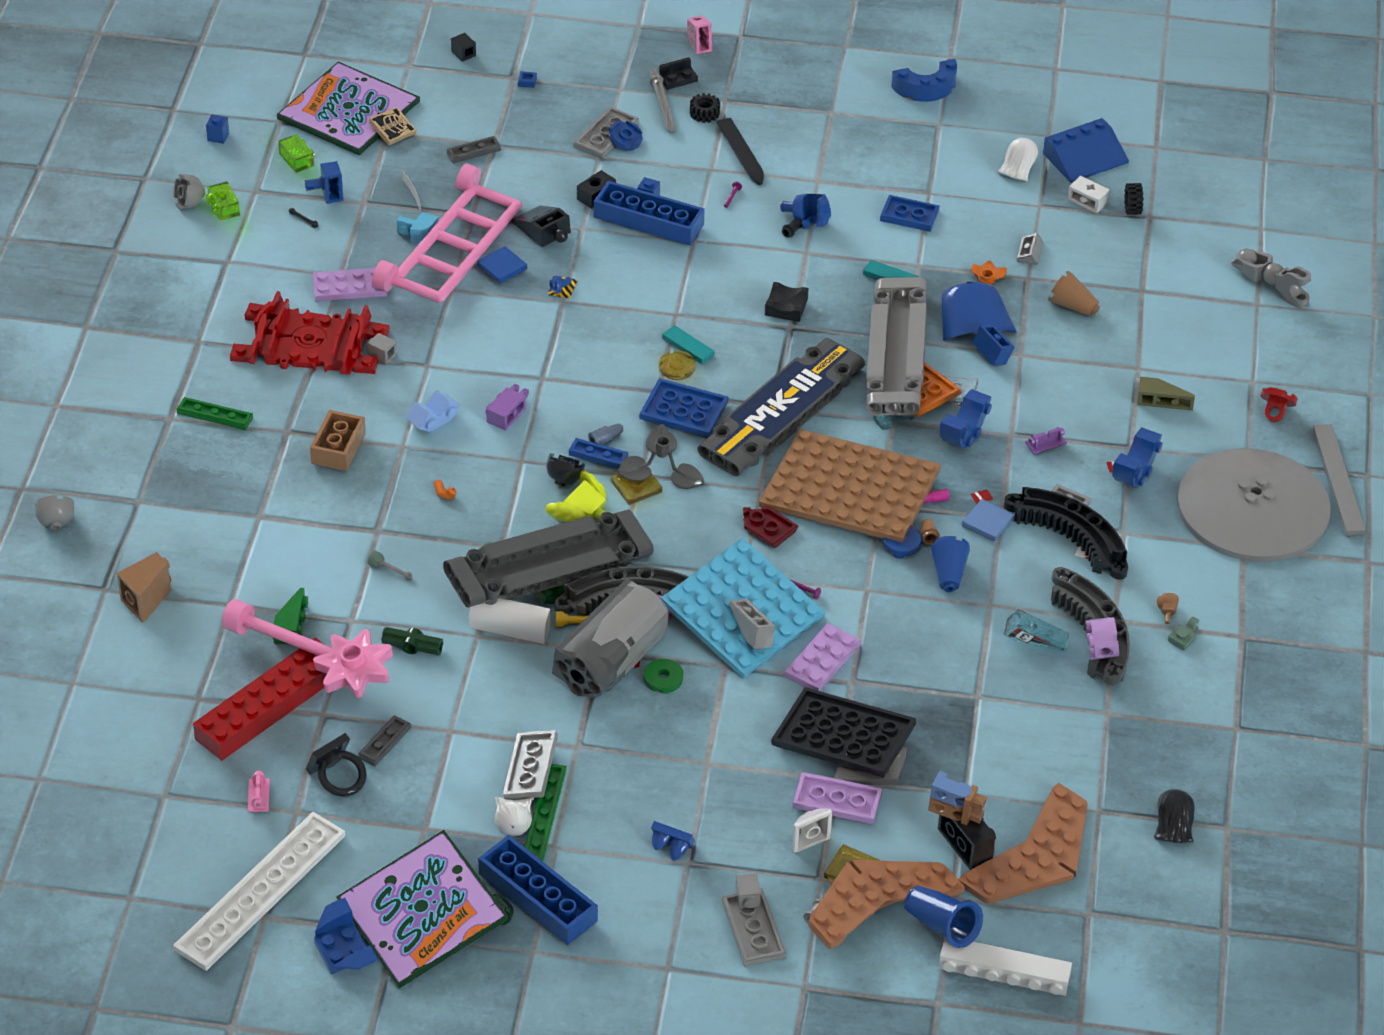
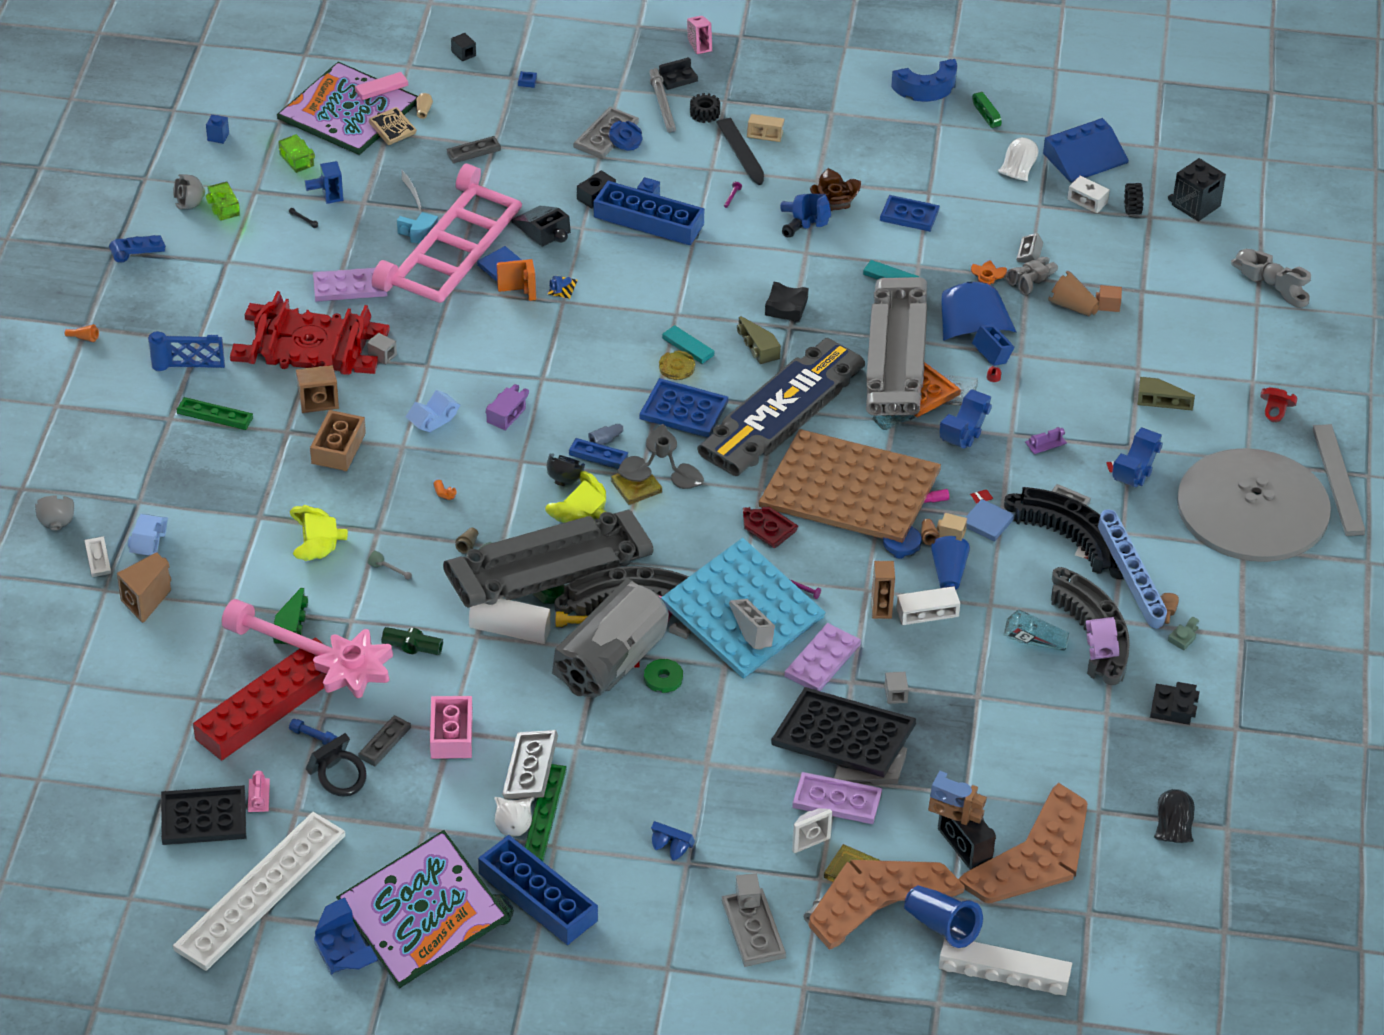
(87, 333): none -> orange cone
(97, 556): none -> white plate
(123, 248): none -> blue plate
(147, 534): none -> light blue brick
(162, 354): none -> blue piece
(203, 815): none -> black plate
(298, 726): none -> blue bar
(317, 389): none -> medium nougat slope
(318, 532): none -> neon yellow torso
(381, 85): none -> bright pink tile
(424, 103): none -> tan cone
(451, 727): none -> bright pink brick
(466, 540): none -> dark tan cone
(517, 276): none -> orange bracket
(680, 630): none -> light grey tile
(761, 342): none -> olive slope
(765, 127): none -> tan hinge
(837, 191): none -> reddish brown brick
(883, 589): none -> medium nougat brick
(896, 687): none -> light grey brick
(928, 605): none -> white brick
(952, 526): none -> tan brick
(986, 109): none -> green beam
(994, 378): none -> red hinge
(1032, 271): none -> light grey piece
(1109, 298): none -> nougat brick
(1131, 576): none -> light blue beam
(1175, 703): none -> black plate
(1198, 189): none -> black container

